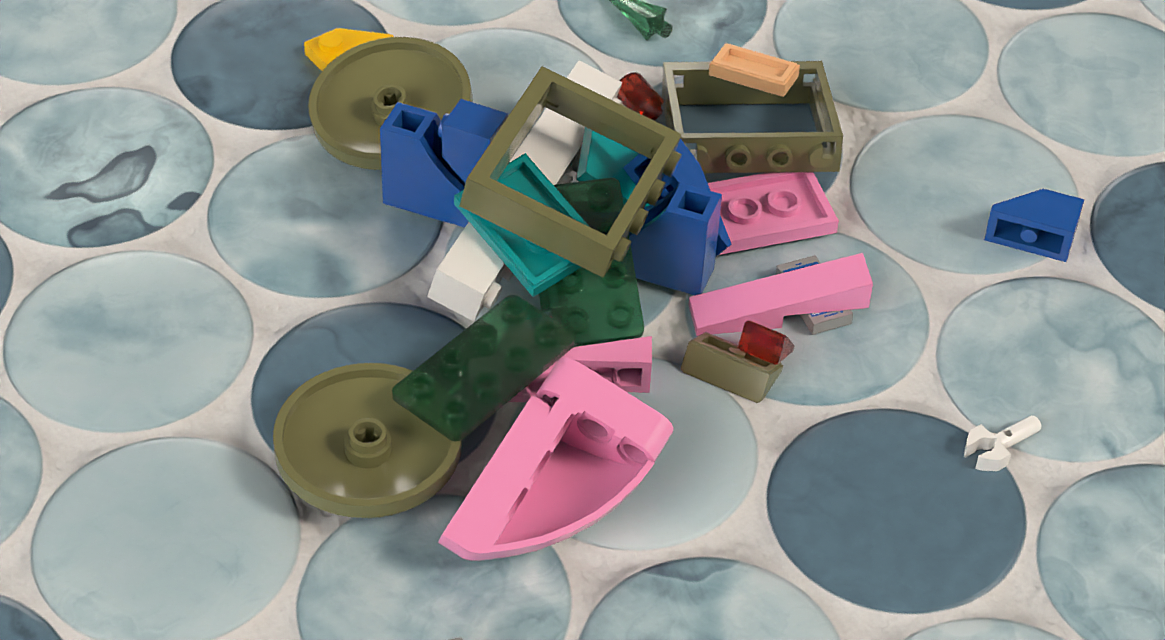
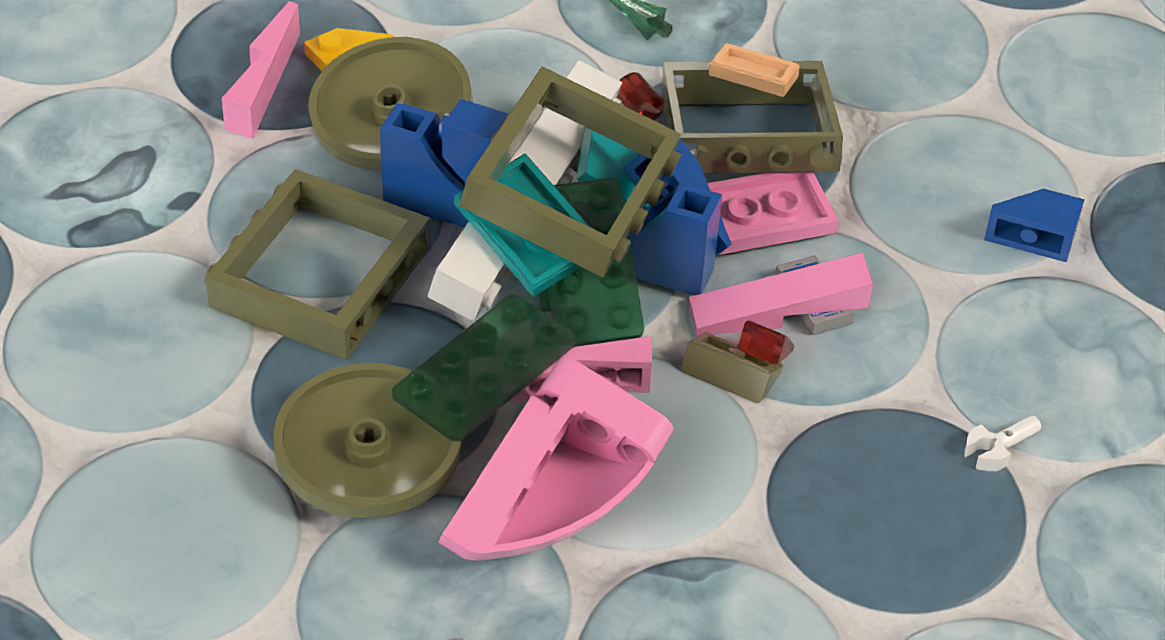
(269, 53): none -> bright pink slope
(297, 320): none -> olive window

